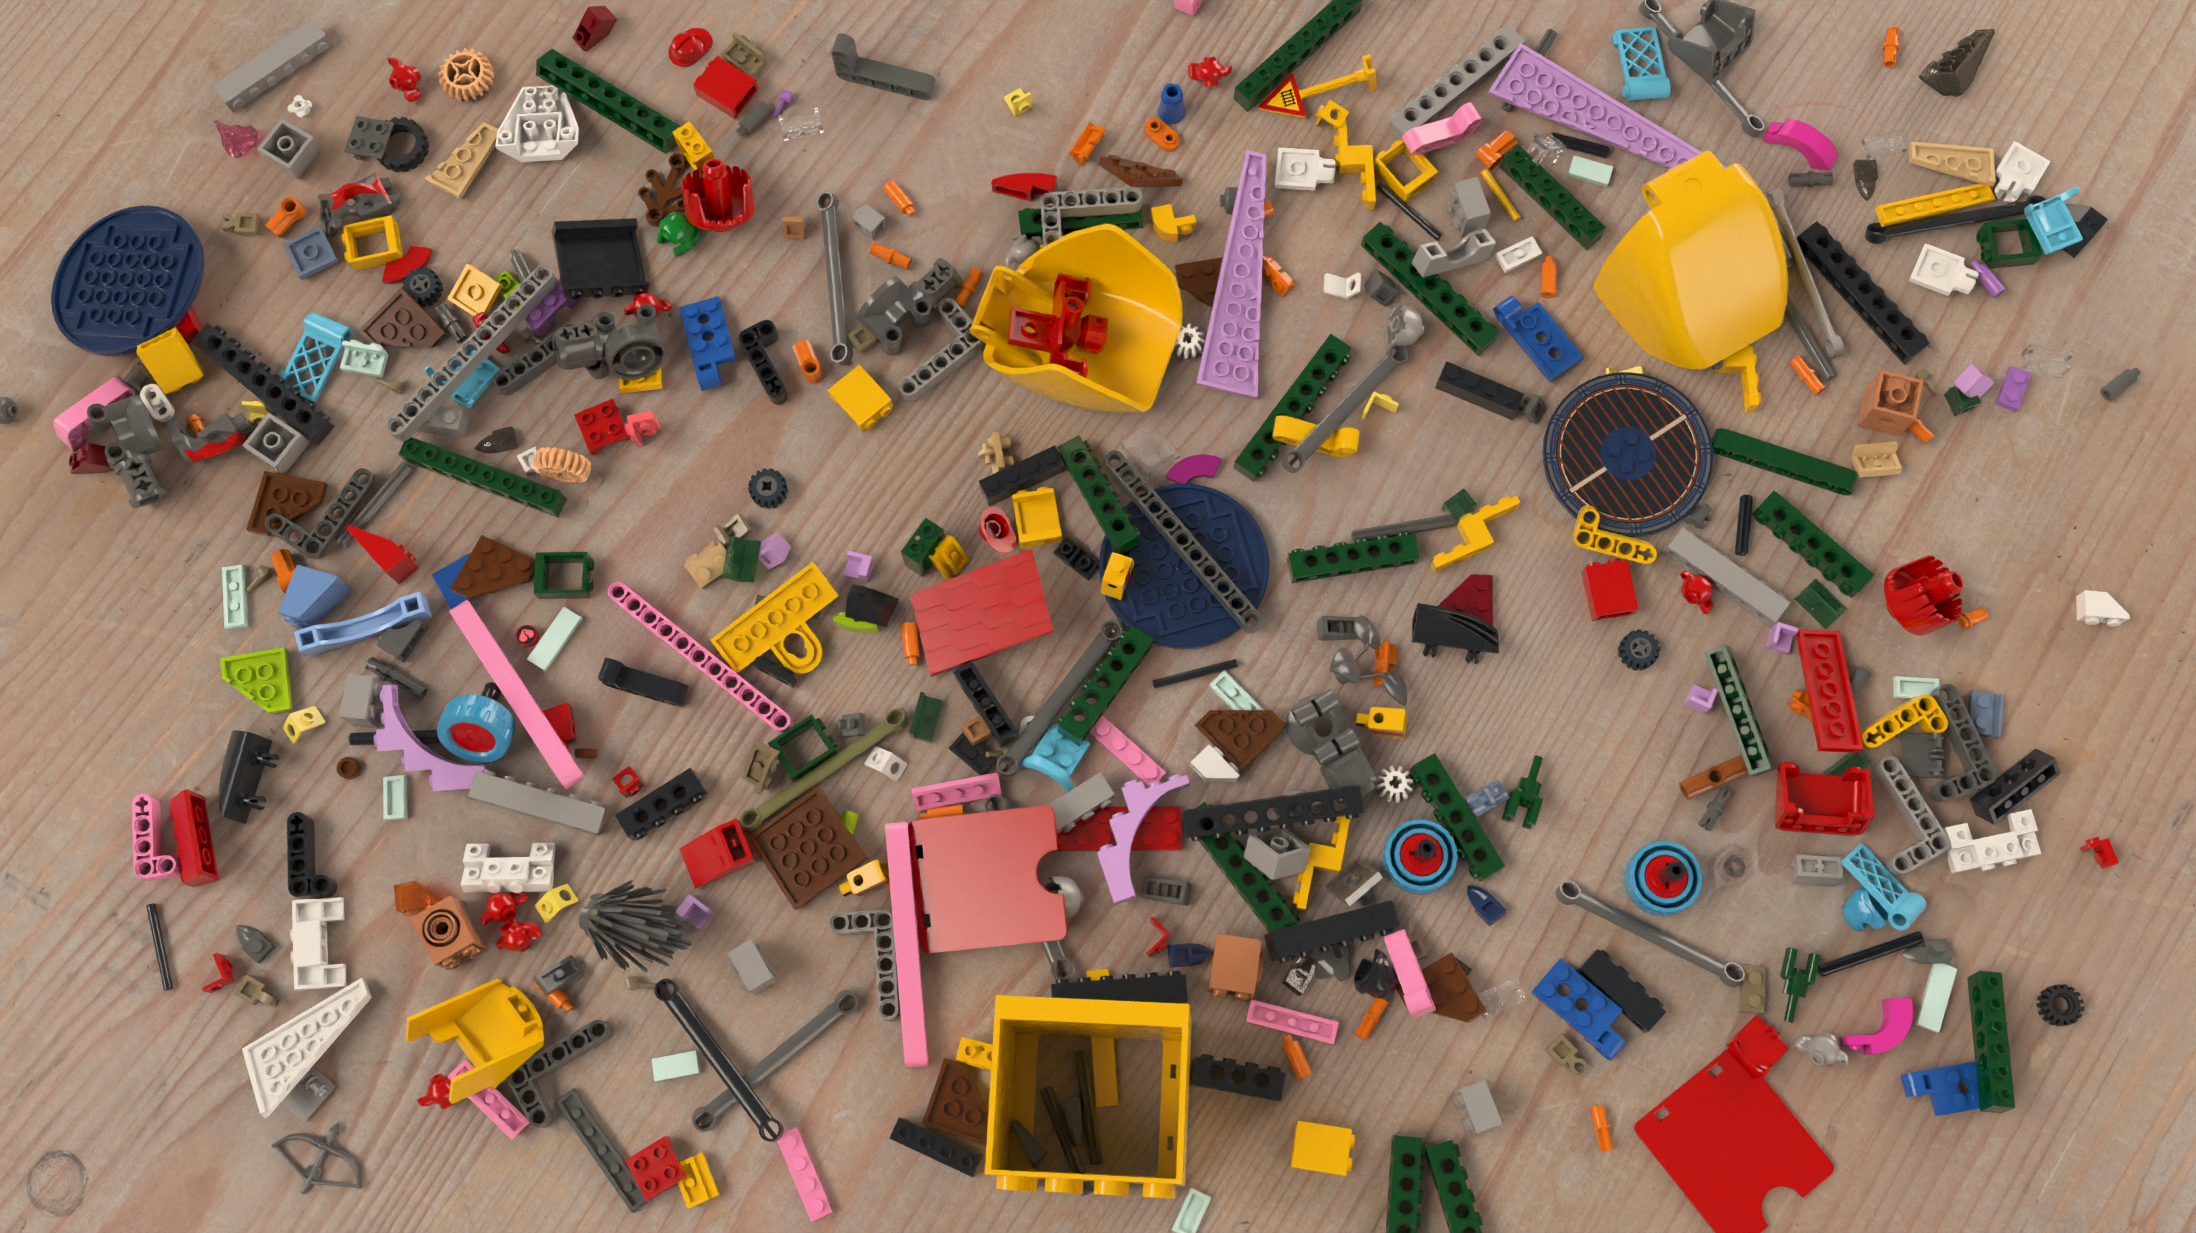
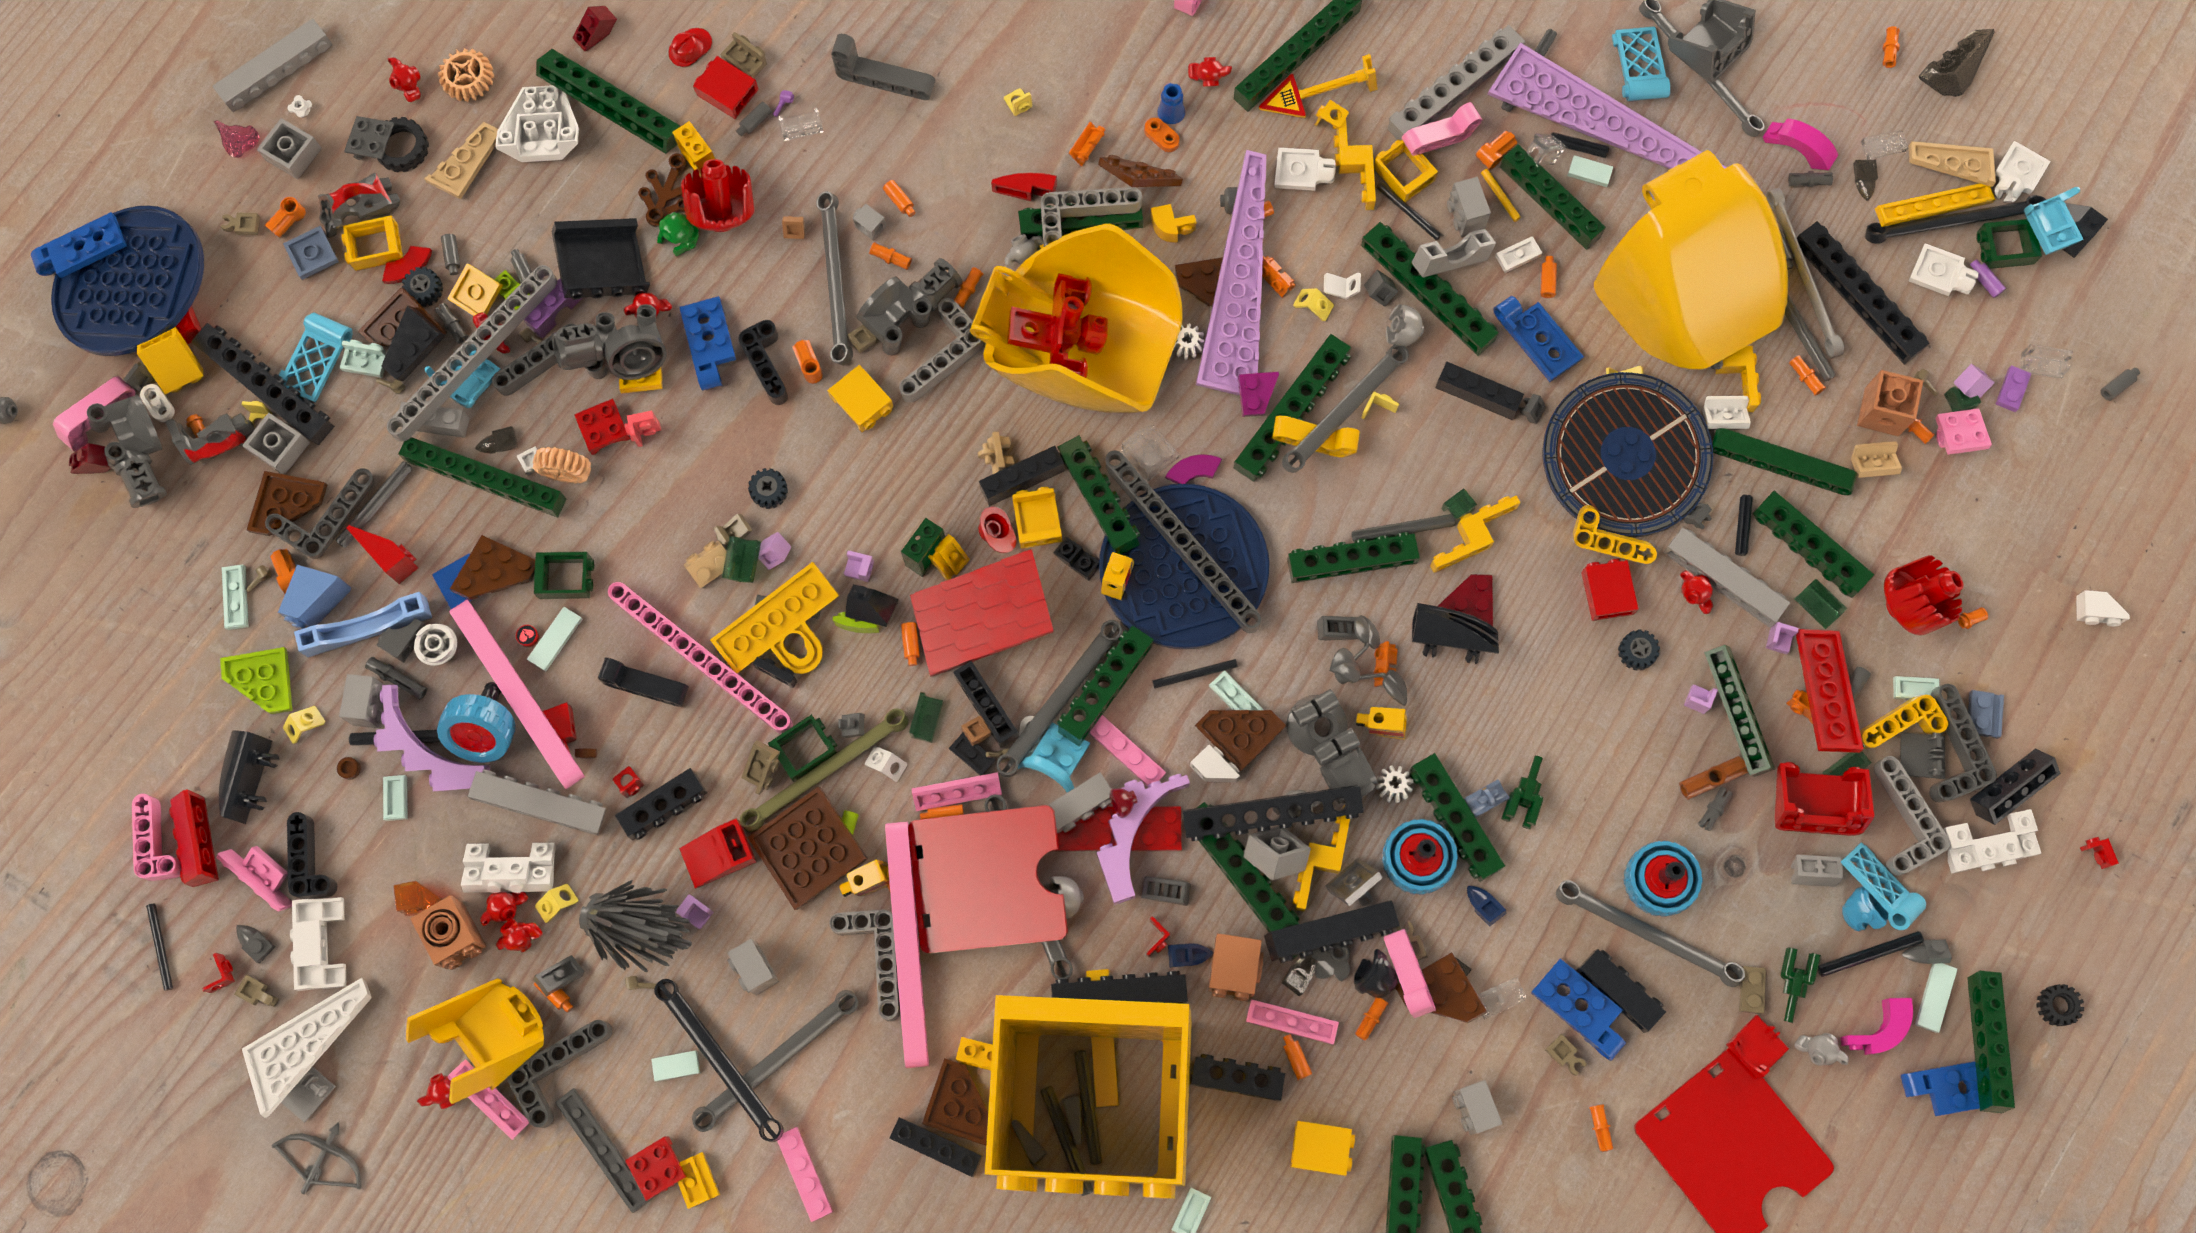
(63, 254): none -> blue hinge
(260, 874): none -> bright pink bracket
(410, 344): none -> black wedge
(435, 644): none -> white cone
(450, 253): none -> dark grey cylinder
(1122, 801): none -> dark red brick
(1256, 392): none -> magenta wing
(1316, 302): none -> light yellow bracket
(1726, 412): none -> white bracket
(1962, 431): none -> bright pink plate

